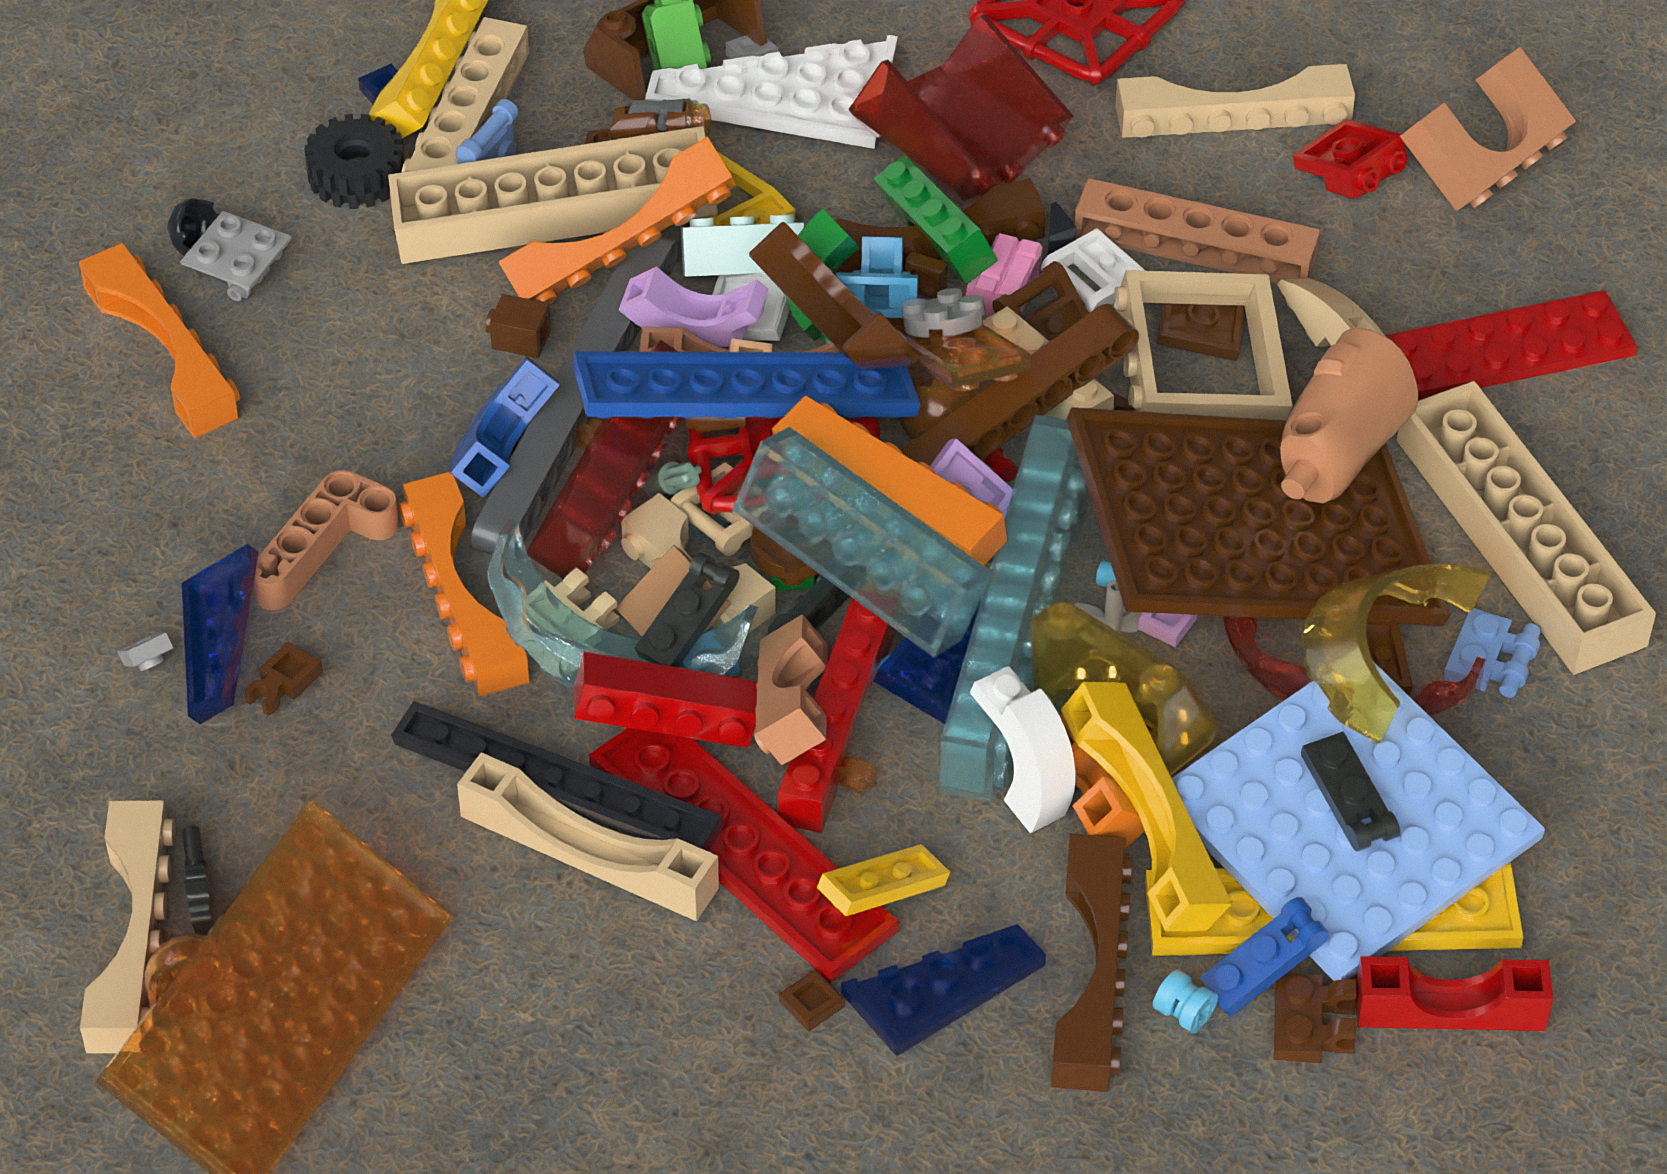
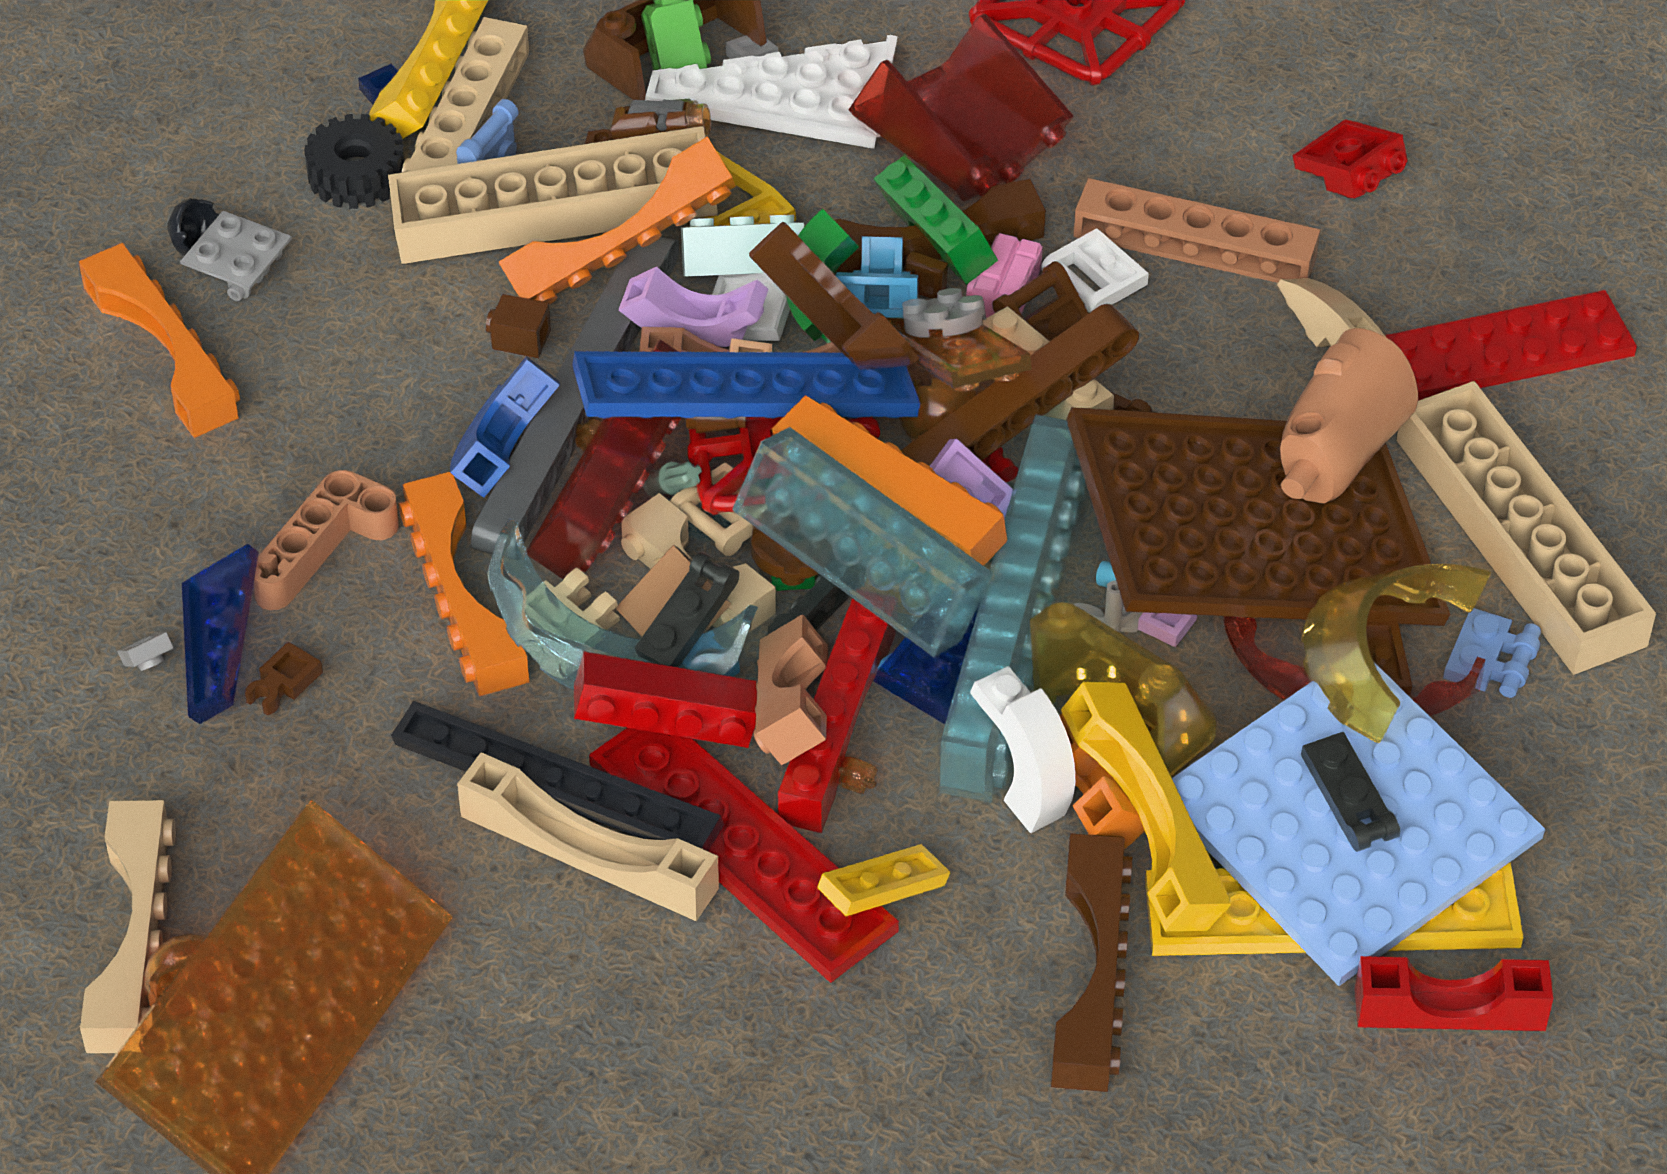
(196, 880): pearl dark grey piece -> none
(811, 1000): reddish brown tile -> none
(931, 994): clear blue wing -> none
(1061, 229): black slope -> none
(1162, 108): tan arch -> none
(1185, 1001): medium azure wheel -> none
(1202, 328): reddish brown plate -> none
(1212, 289): tan window -> none
(1265, 956): blue plate -> none
(1298, 1017): reddish brown plate -> none
(1467, 169): nougat arch -> none

